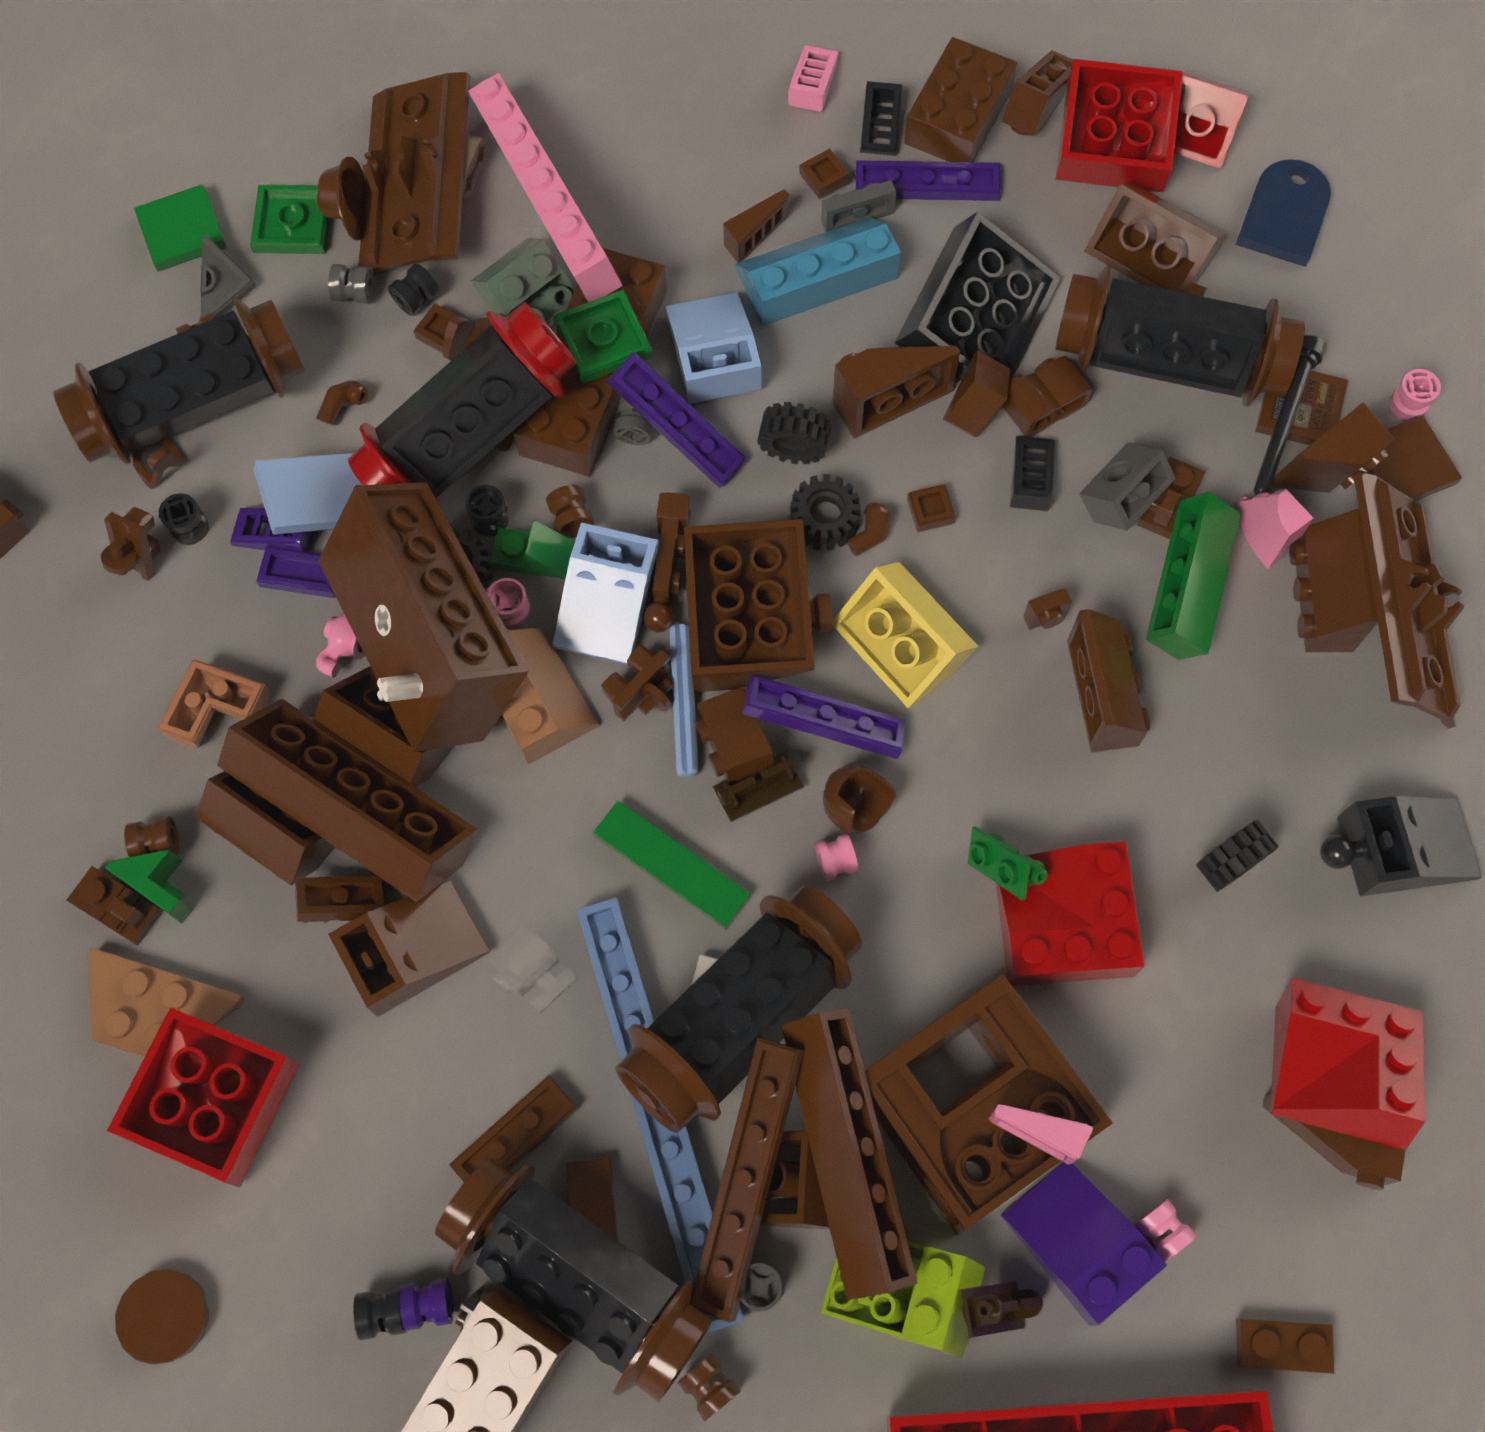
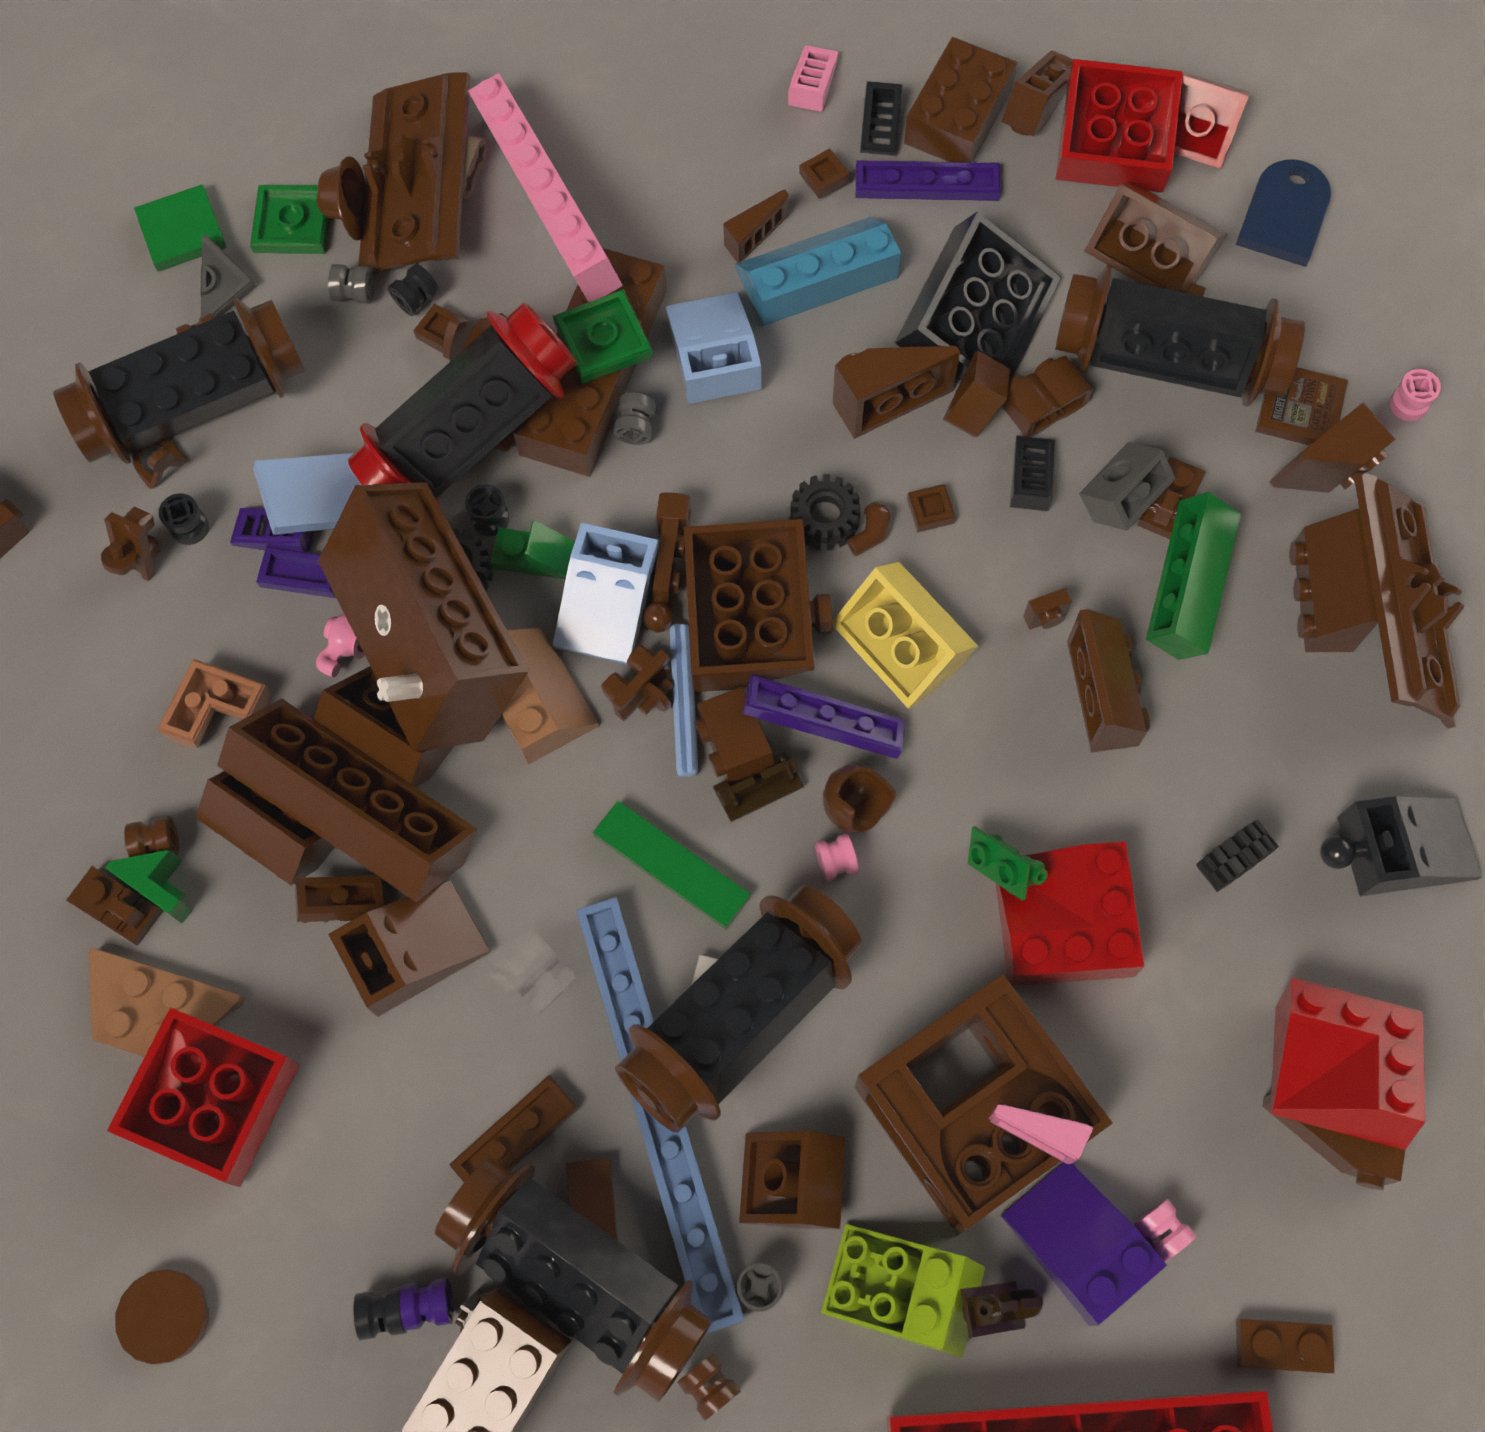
(341, 396): reddish brown arm -> none
(505, 595): bright pink wheel -> none
(526, 275): sand green slope -> none
(569, 508): reddish brown wheel -> none
(676, 419): dark purple tile -> none
(746, 1179): reddish brown tile -> none
(794, 433): black tyre -> none
(849, 1156): reddish brown brick -> none
(871, 201): dark grey plate -> none
(1272, 523): bright pink slope -> none
(1310, 356): black piece -> none
(1416, 461): reddish brown tile -> none

